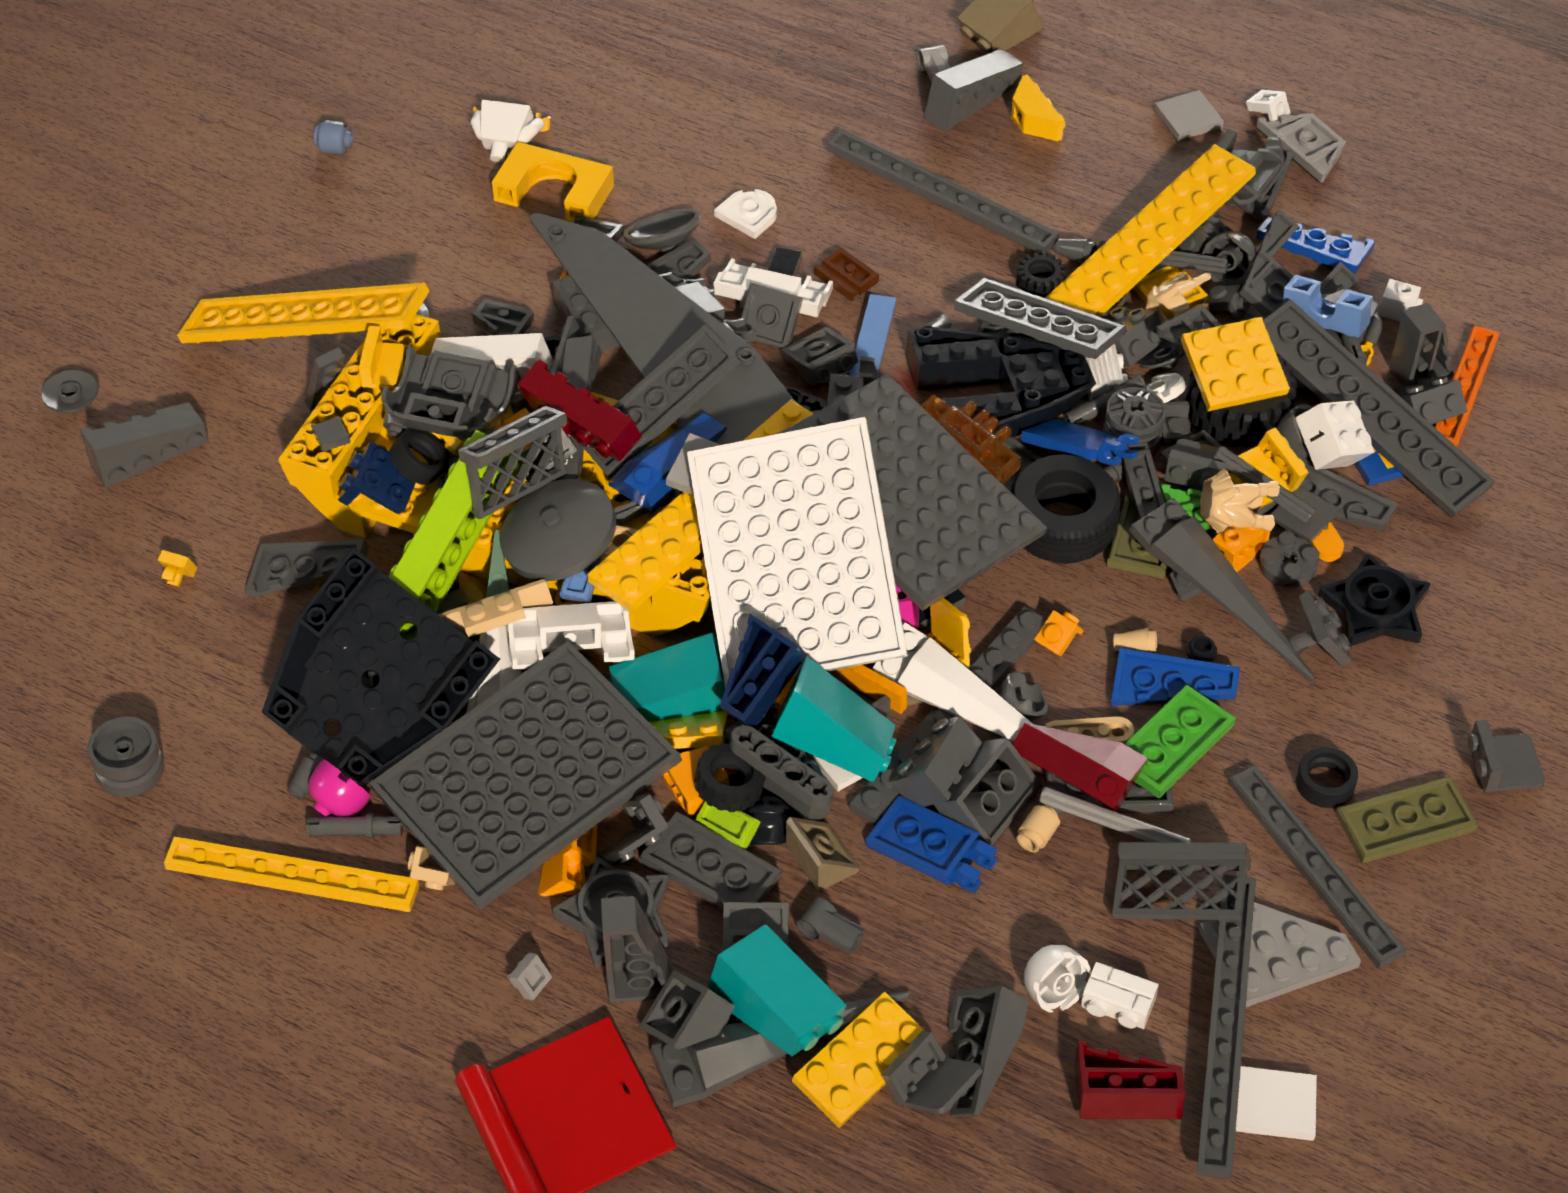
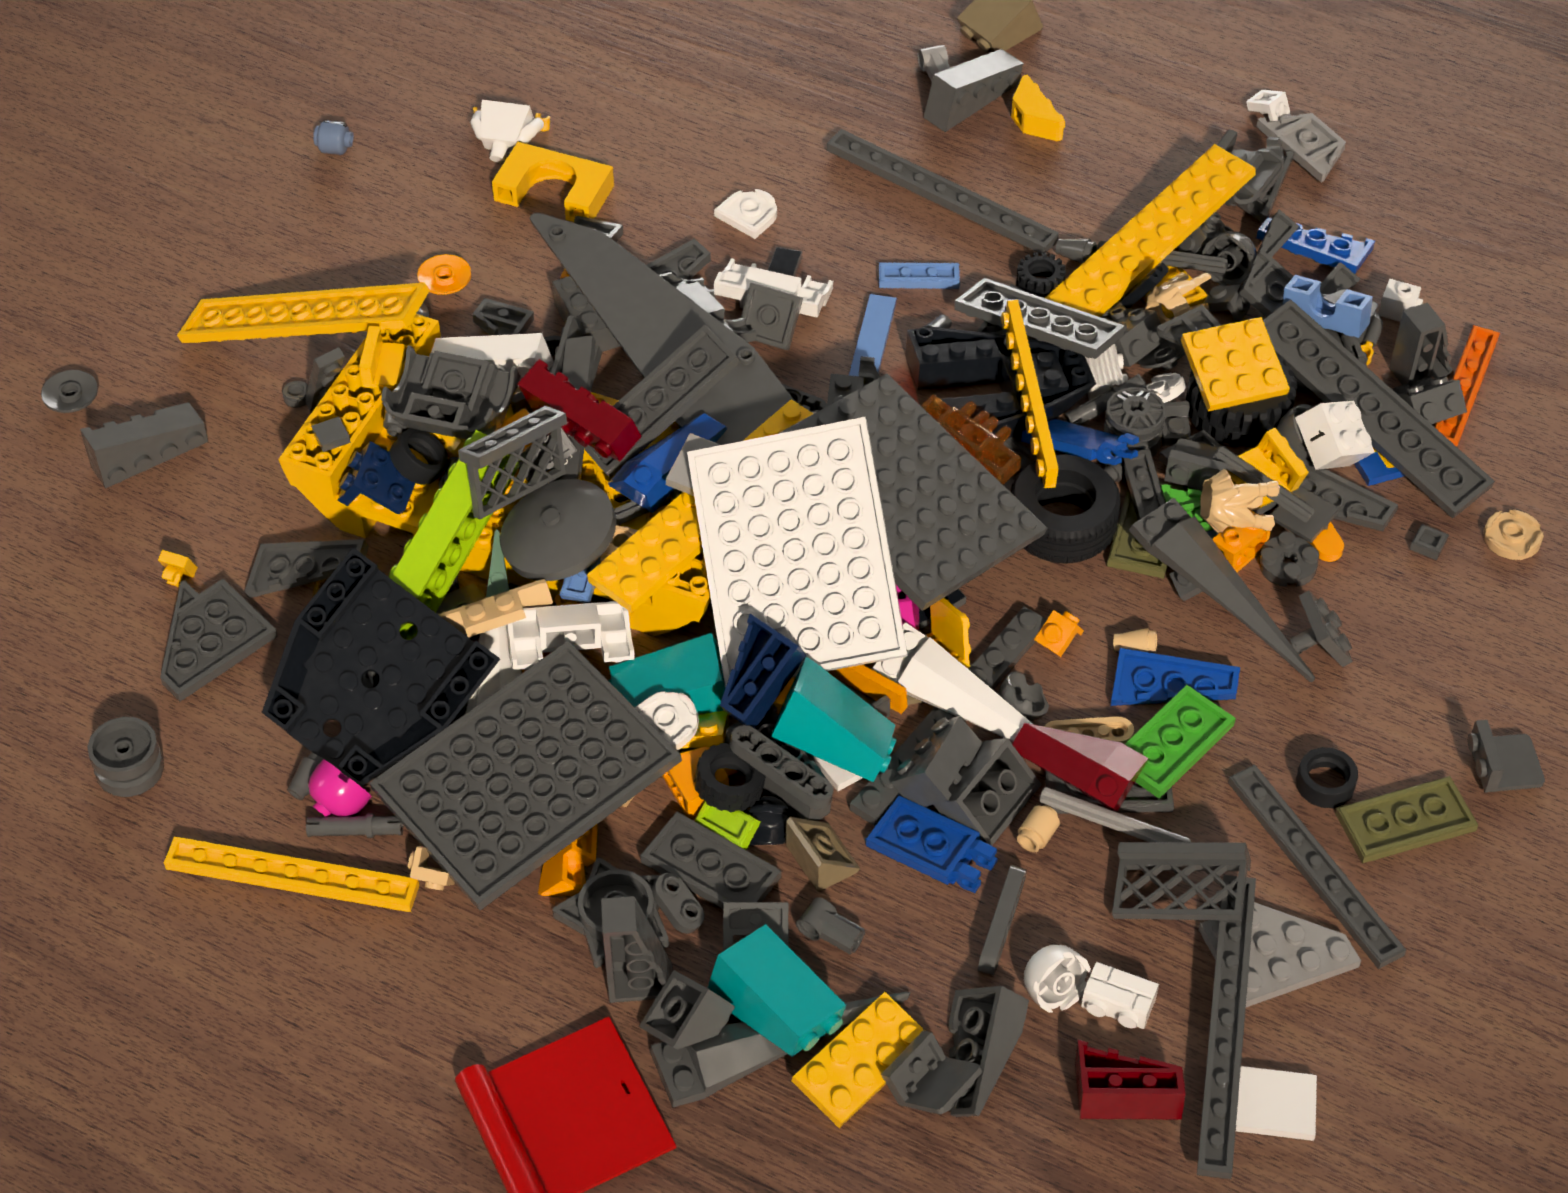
(210, 636): none -> dark grey wing
(295, 393): none -> dark grey tile
(444, 274): none -> light orange dish
(530, 976): light grey tile -> none
(647, 818): dark grey bracket -> none
(663, 229): dark grey dish -> none
(671, 716): none -> white tile
(677, 902): none -> dark grey plate
(821, 355): dark grey plate -> none
(847, 273): reddish brown plate -> none
(919, 275): none -> medium blue tile
(1002, 920): none -> dark grey beam
(1031, 397): none -> yellow plate
(1145, 285): none -> black tile
(1188, 115): light grey tile -> none
(1202, 649): black plate -> none
(1377, 602): black plate -> none
(1429, 542): none -> dark grey tile
(1513, 534): none -> tan tile

